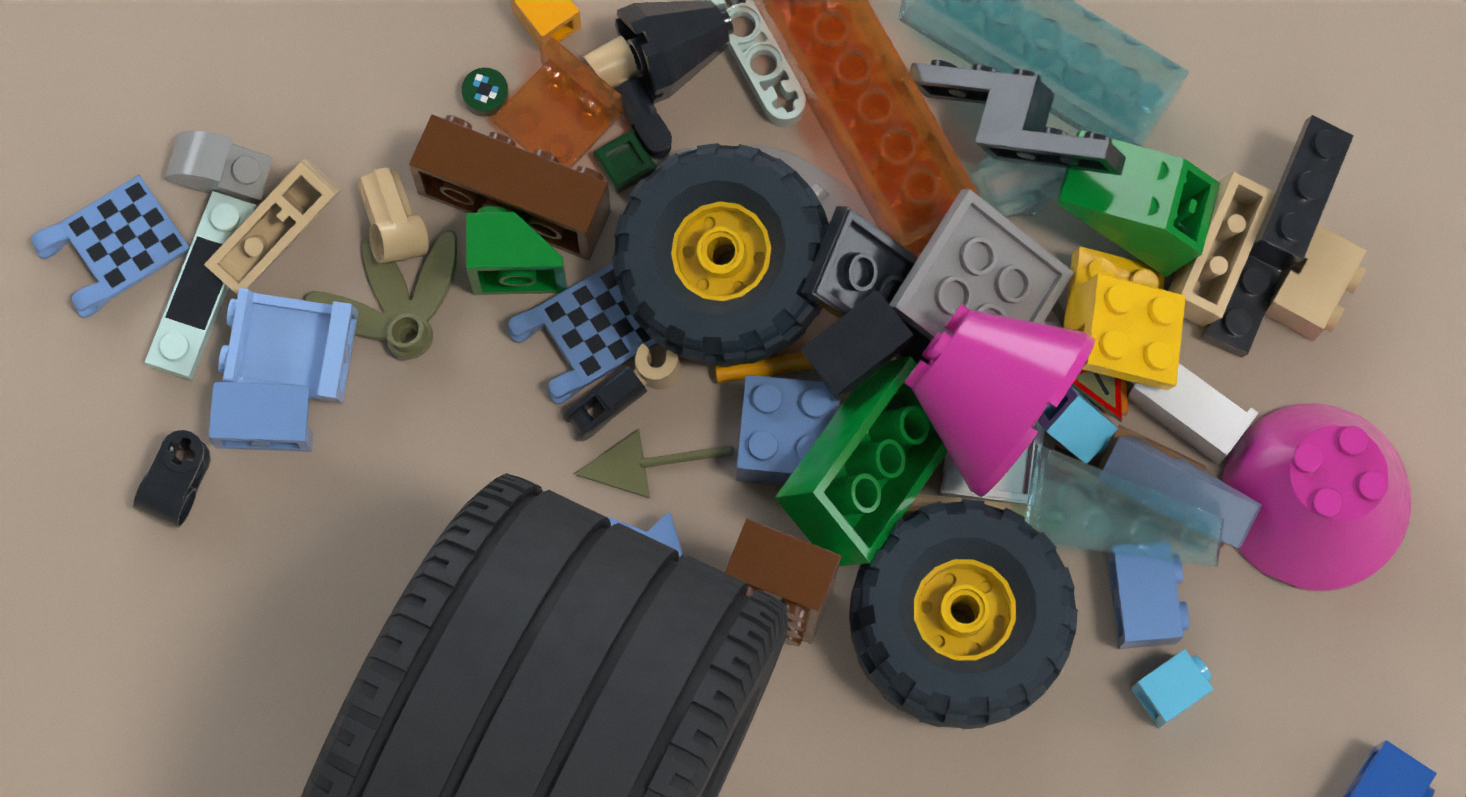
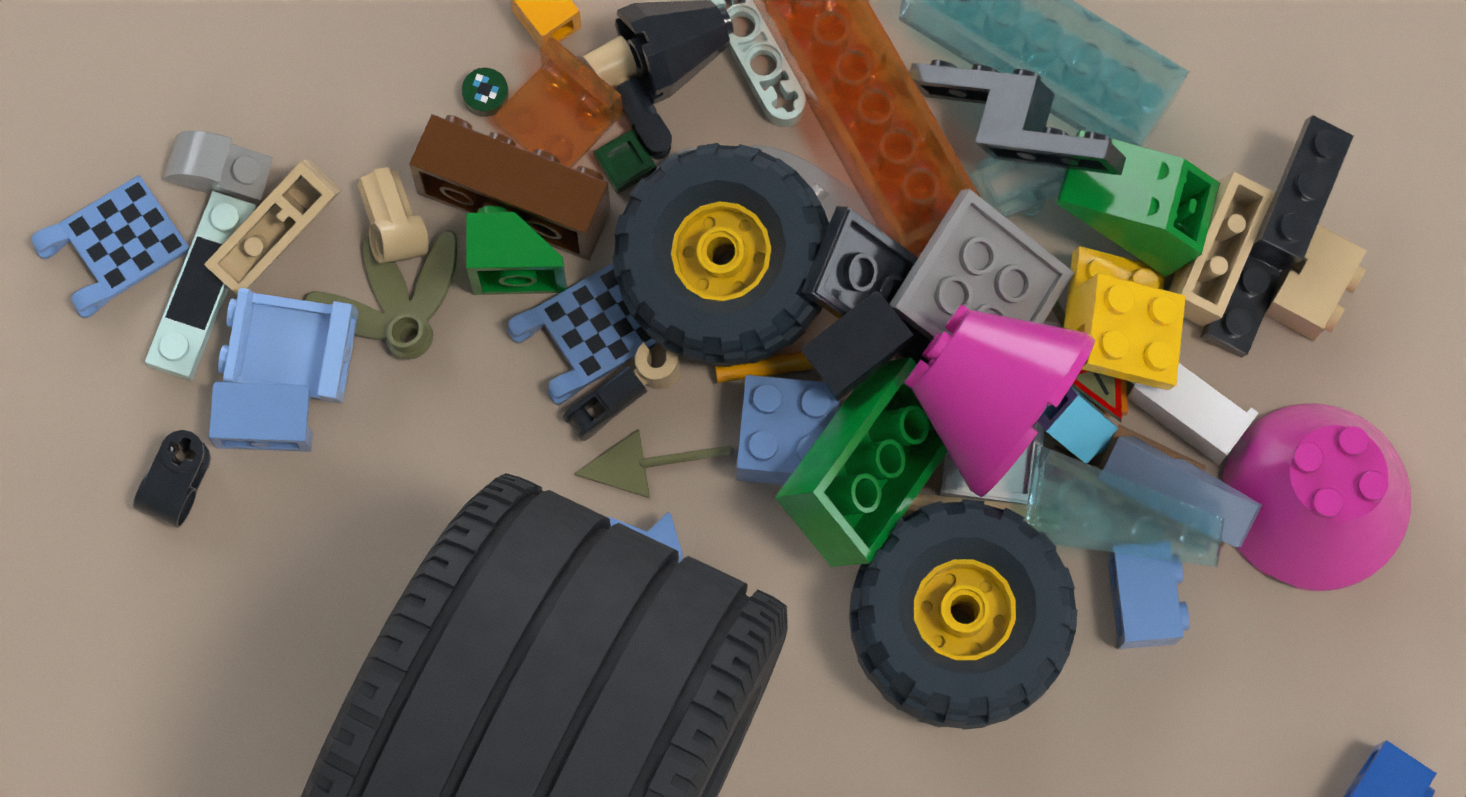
(788, 570): reddish brown brick -> none
(1173, 687): medium azure brick -> none

